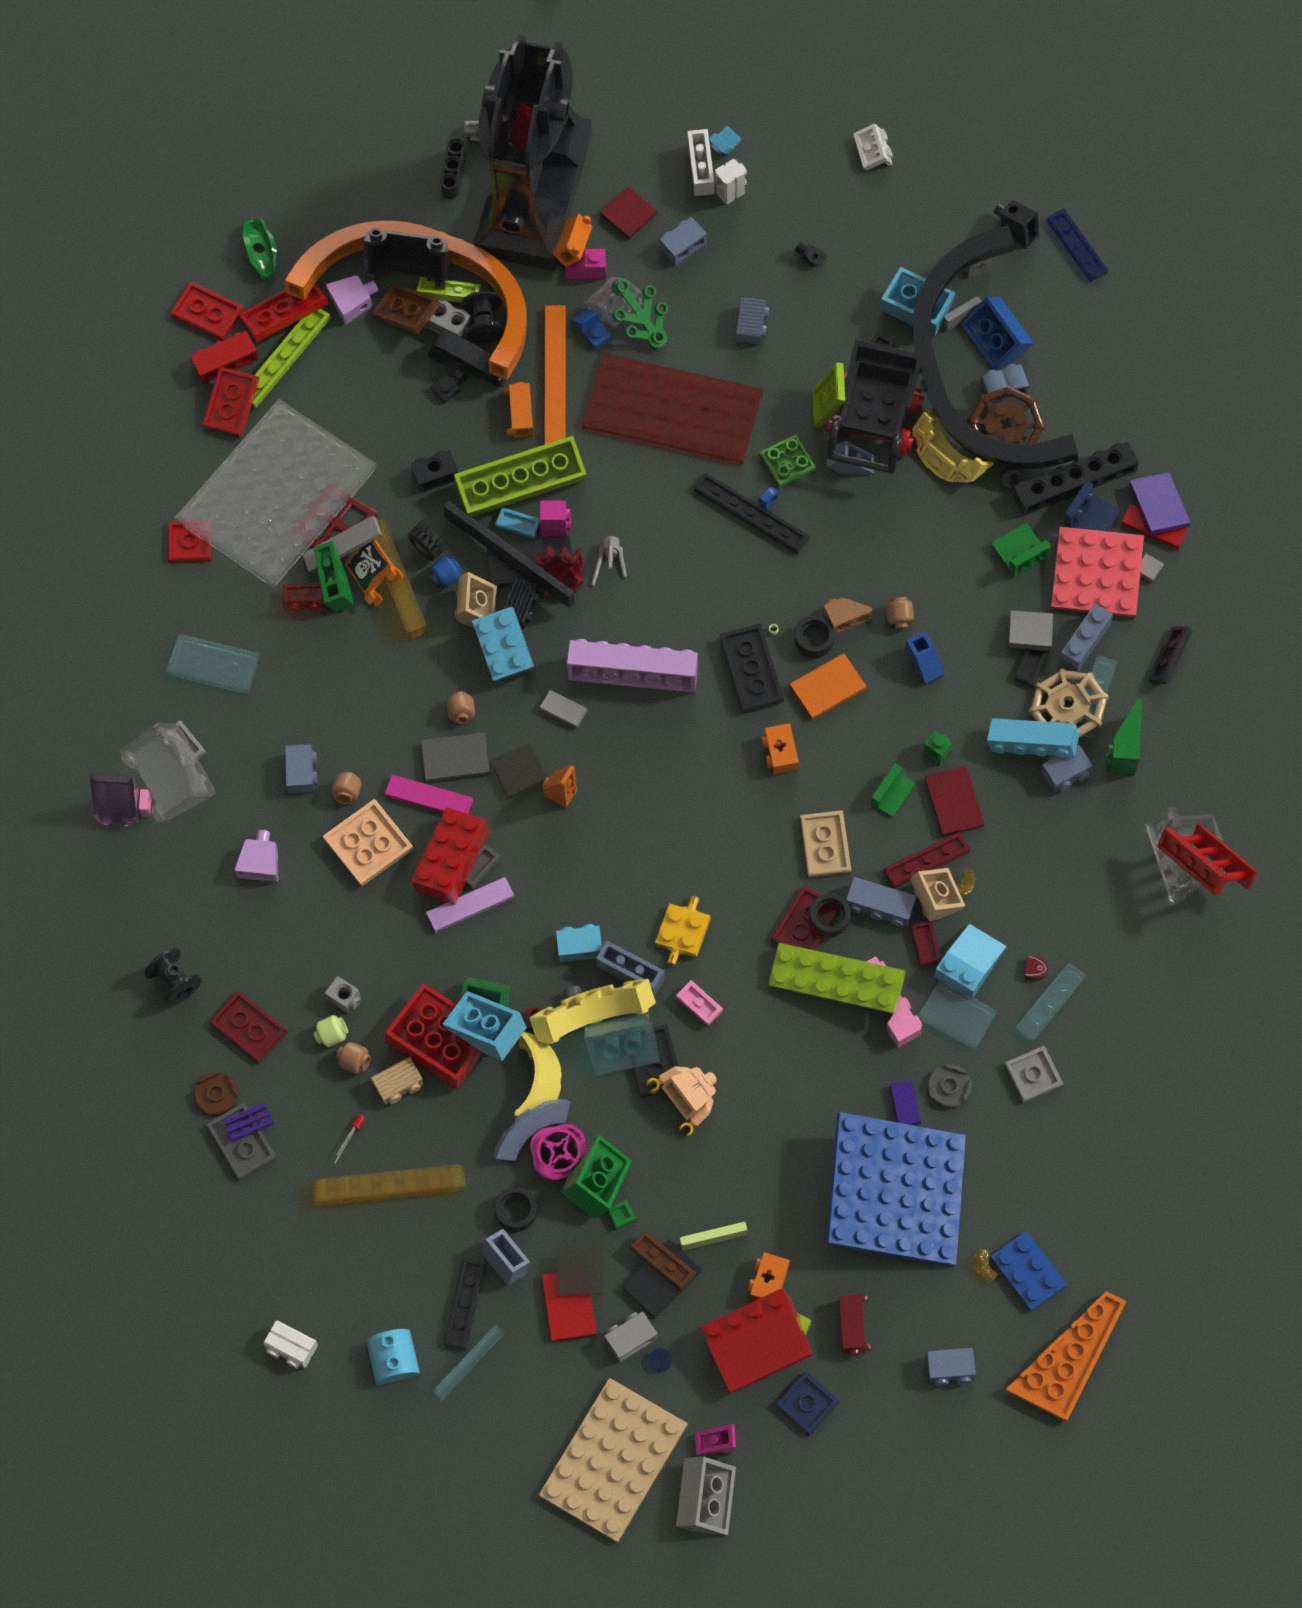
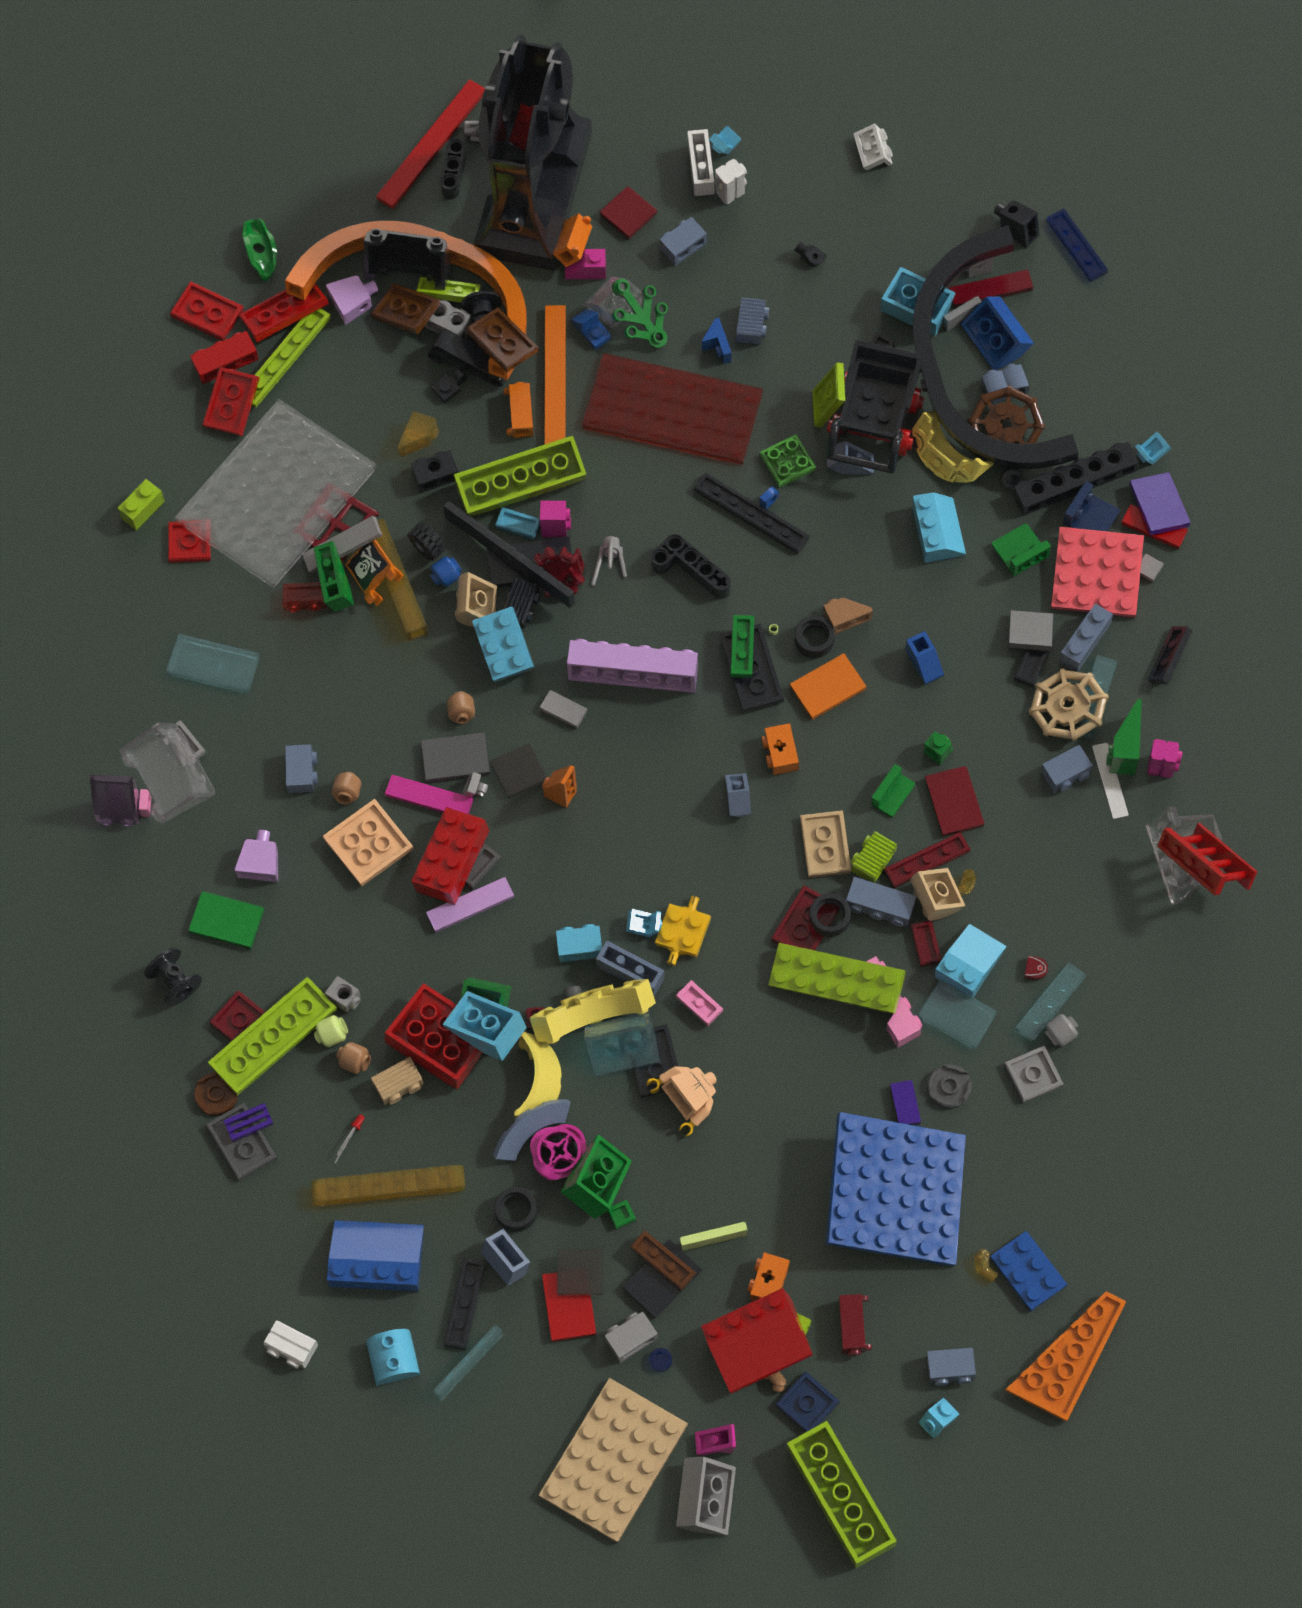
(141, 504): none -> lime brick
(226, 920): none -> green tile
(272, 1036): none -> lime plate
(375, 1255): none -> blue slope
(418, 433): none -> clear yellow slope
(431, 144): none -> red tile
(473, 786): none -> light grey tile
(502, 339): none -> reddish brown tile
(643, 922): none -> medium azure bracket
(694, 569): none -> black beam
(716, 339): none -> blue slope
(738, 795): none -> sand blue slope
(742, 646): none -> green plate
(778, 1381): none -> medium nougat arm
(841, 1494): none -> lime brick
(873, 857): none -> lime brick
(899, 612): medium nougat head -> none
(937, 527): none -> medium azure slope
(938, 1417): none -> medium azure bracket
(993, 287): none -> dark red tile
(1033, 737): medium azure brick -> none
(1061, 1030): none -> light grey head
(1110, 783): none -> white sticker
(1152, 449): none -> medium azure bracket
(1164, 758): none -> dark pink brick

